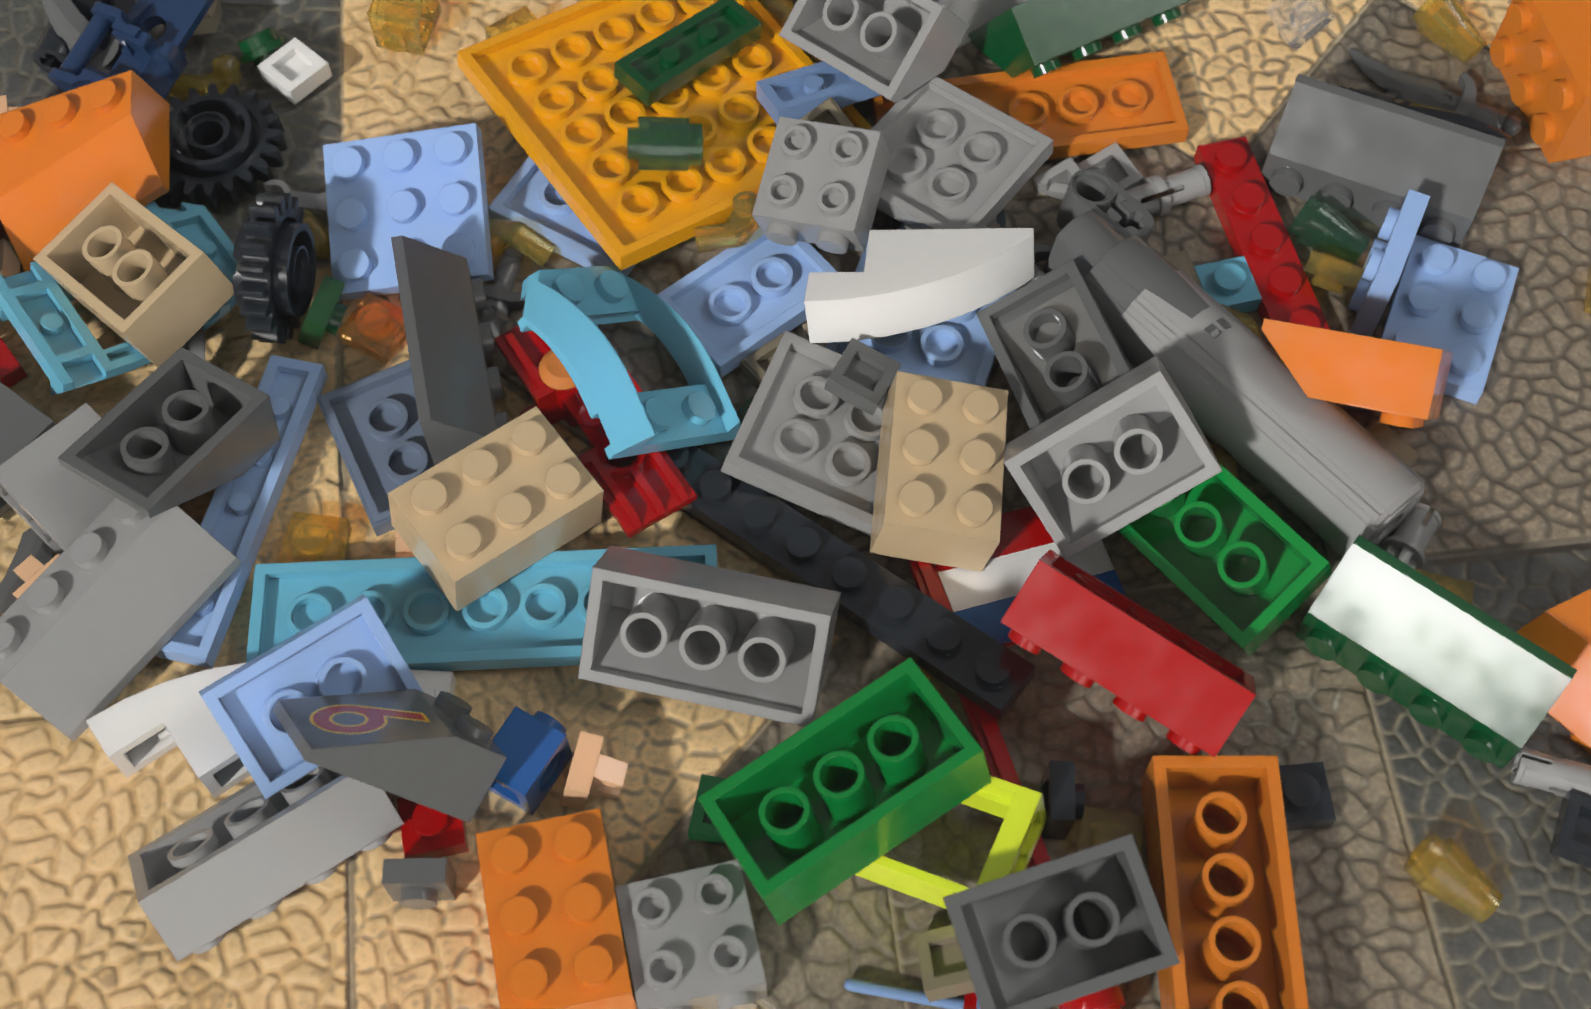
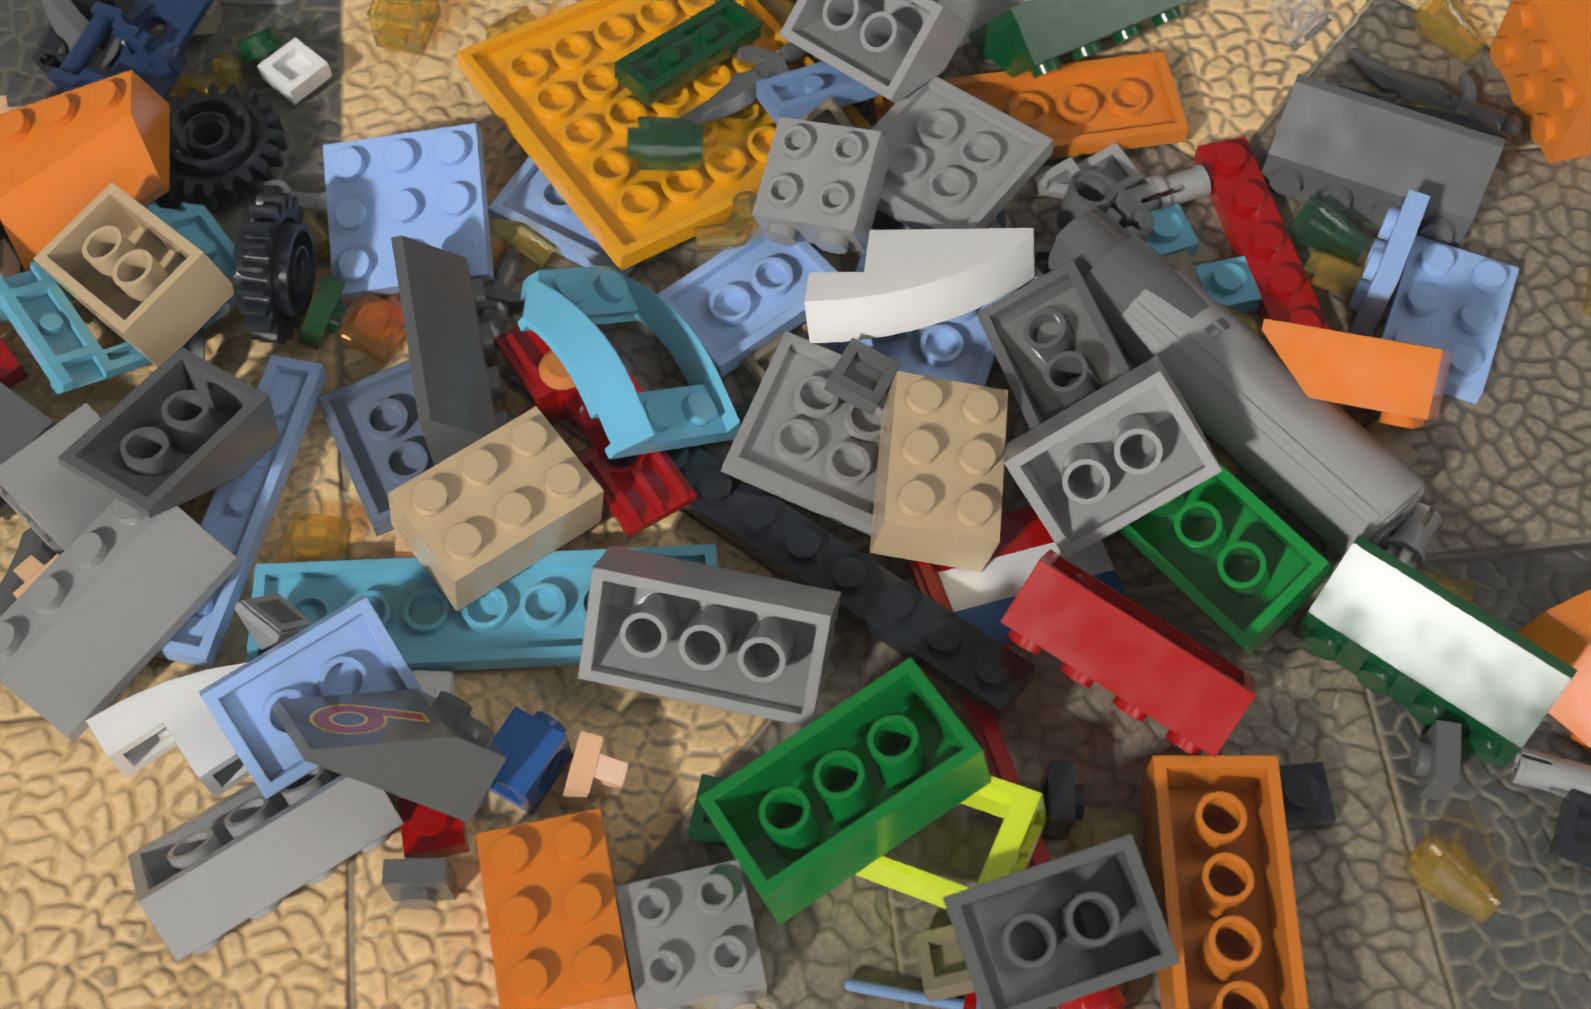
(271, 619): none -> light grey slope
(742, 87): none -> dark grey piece
(1172, 232): none -> medium azure plate
(1437, 760): none -> dark grey plate

